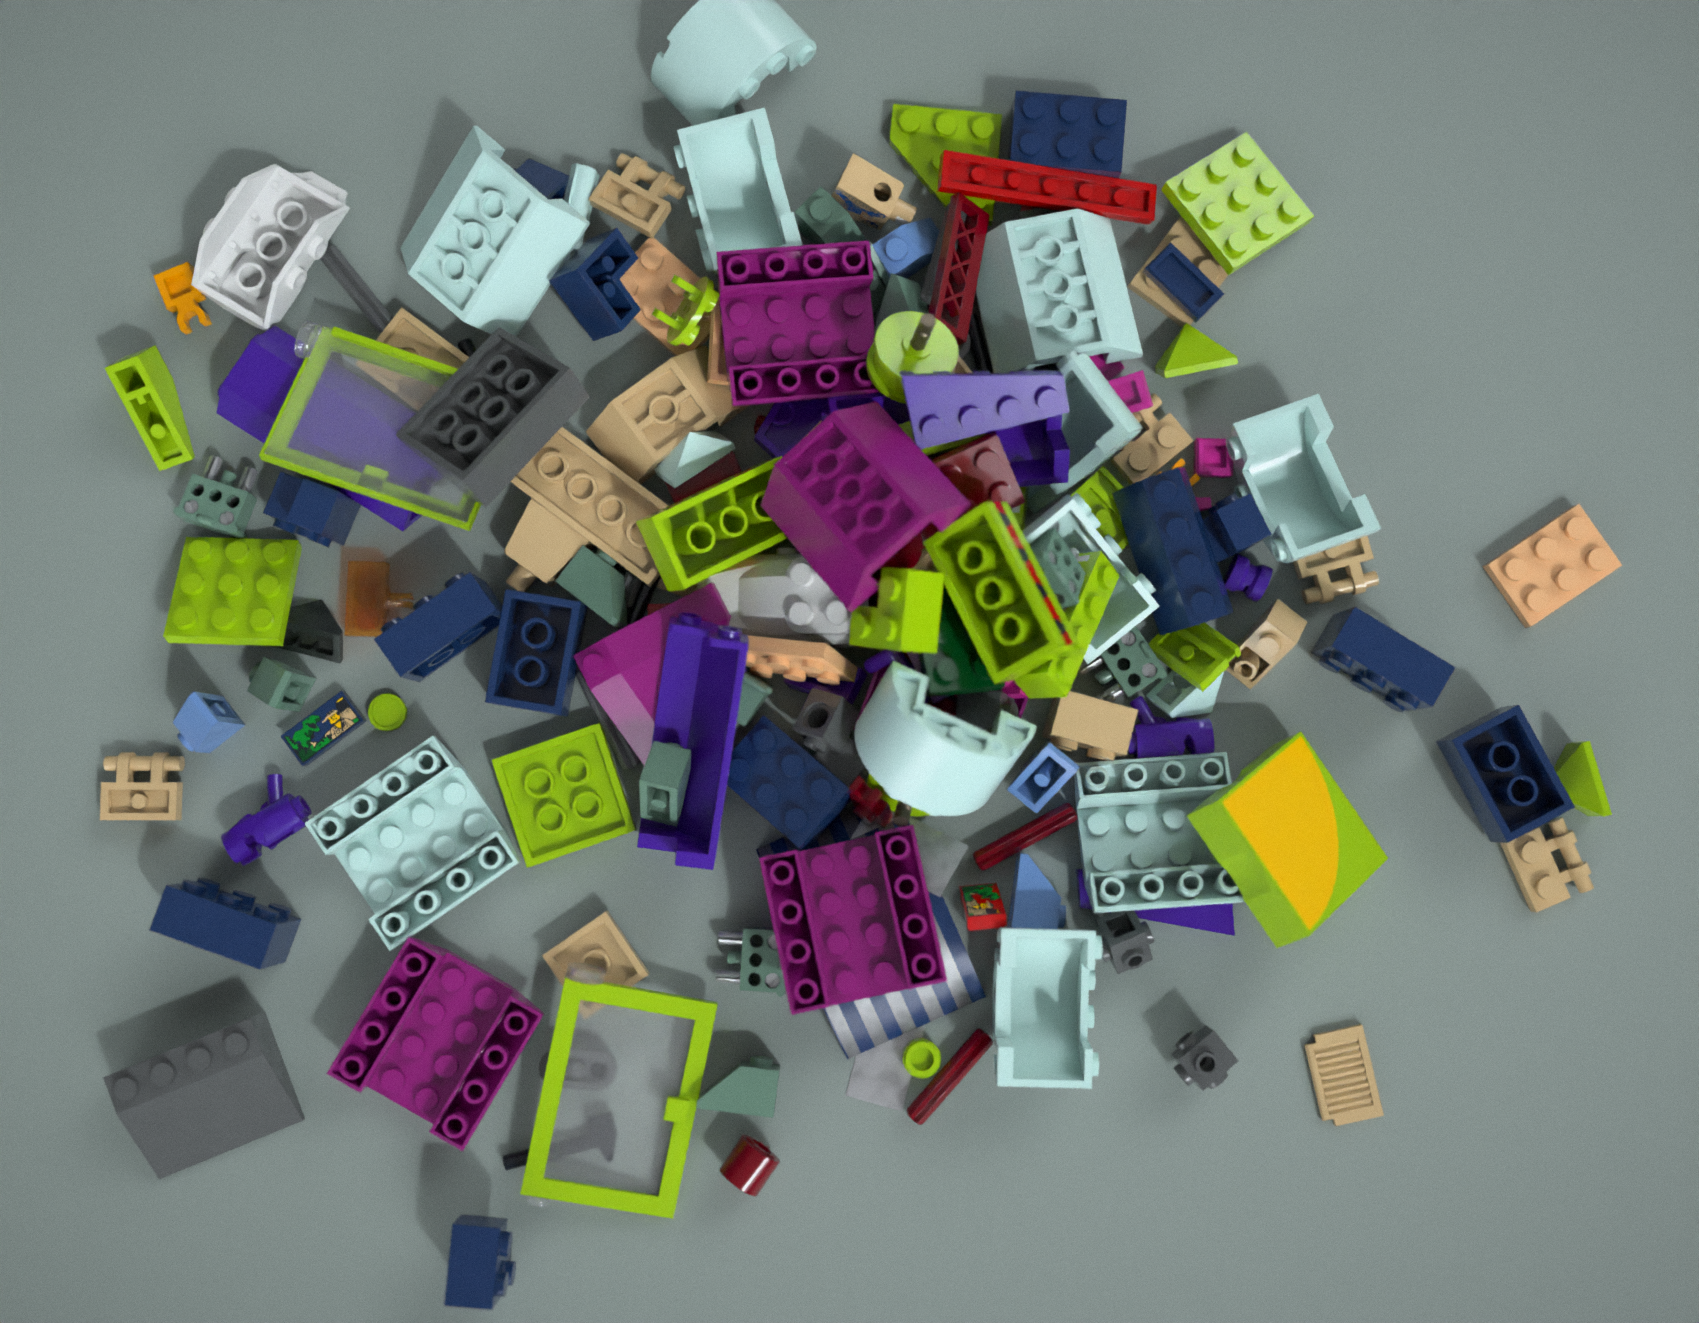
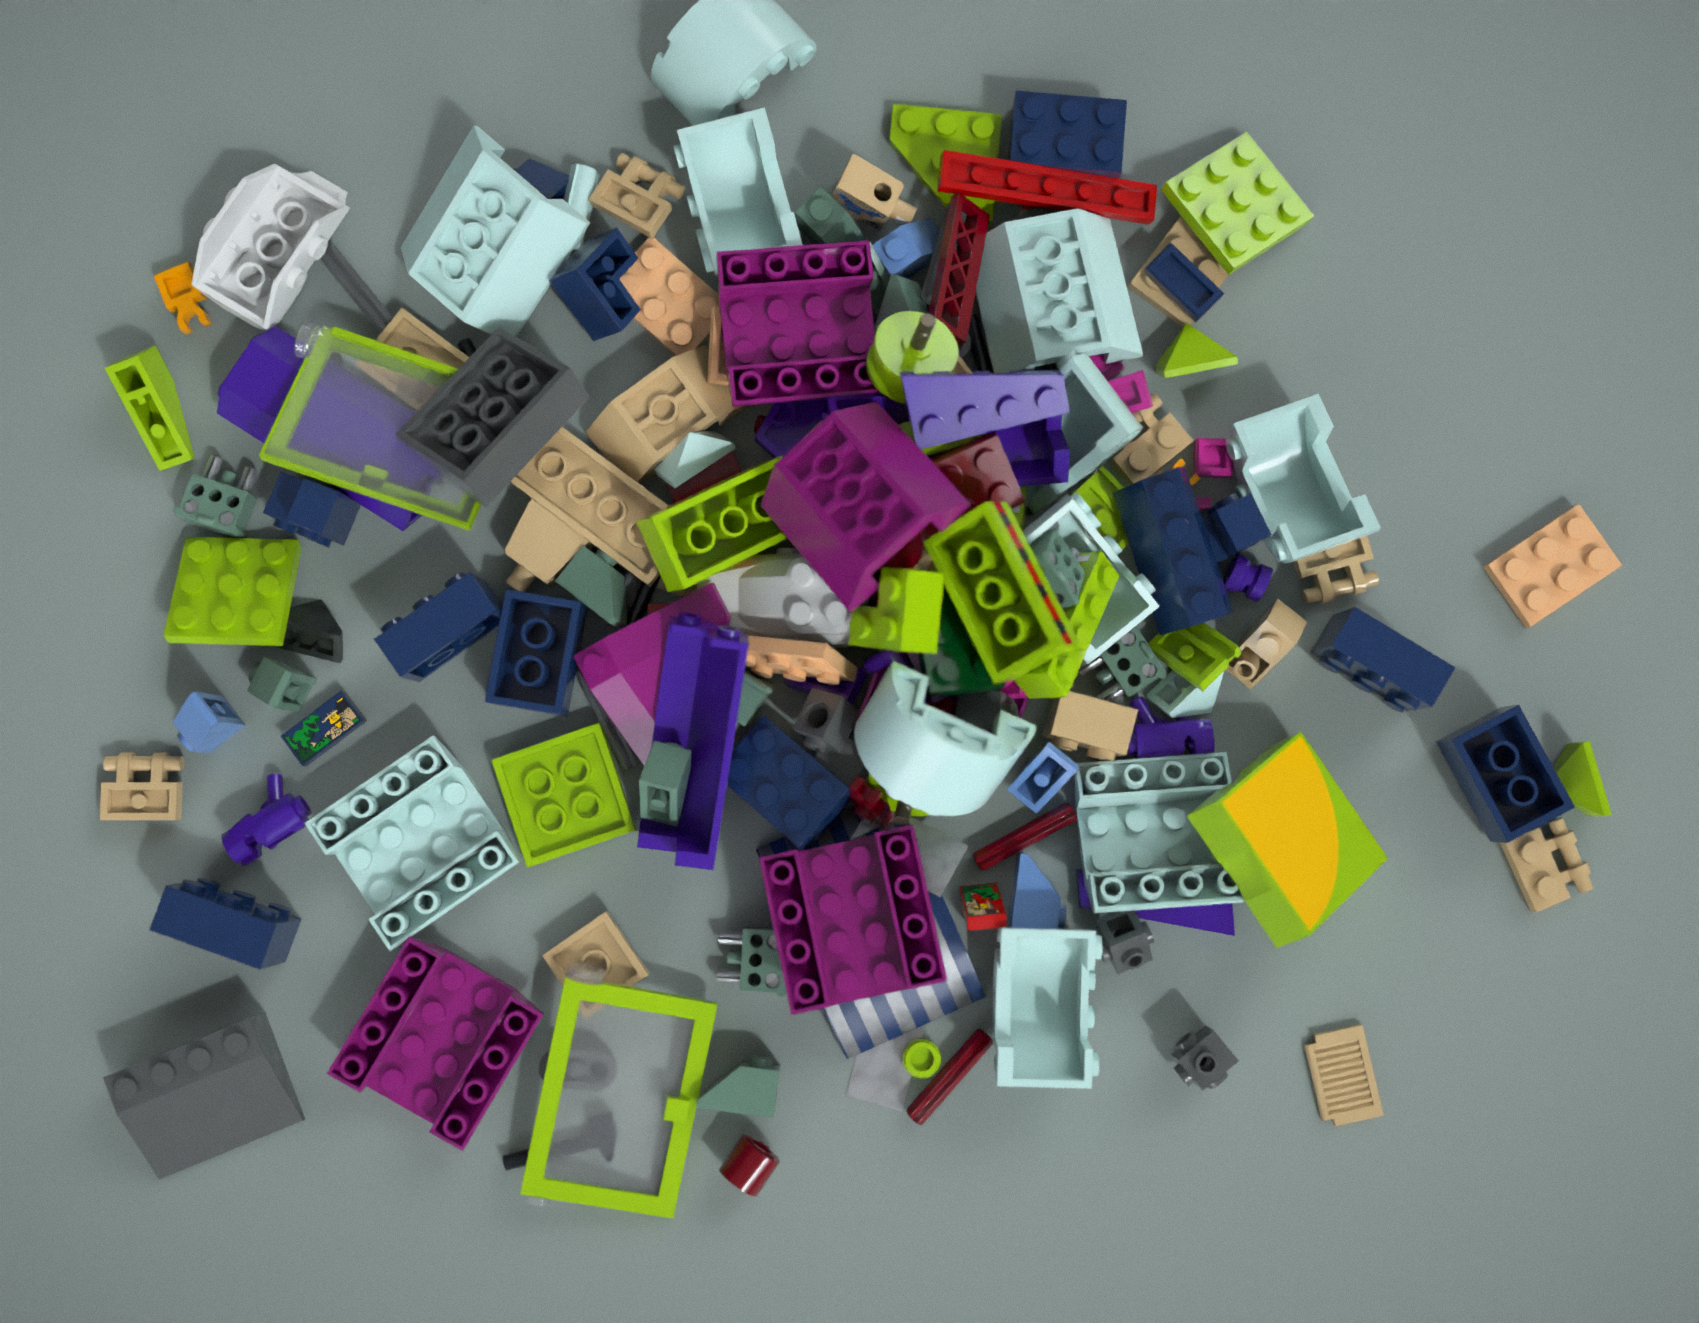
(370, 598): clear orange plate -> none
(387, 712): lime piece -> none
(479, 1262): dark blue brick -> none
(696, 300): lime plate -> none

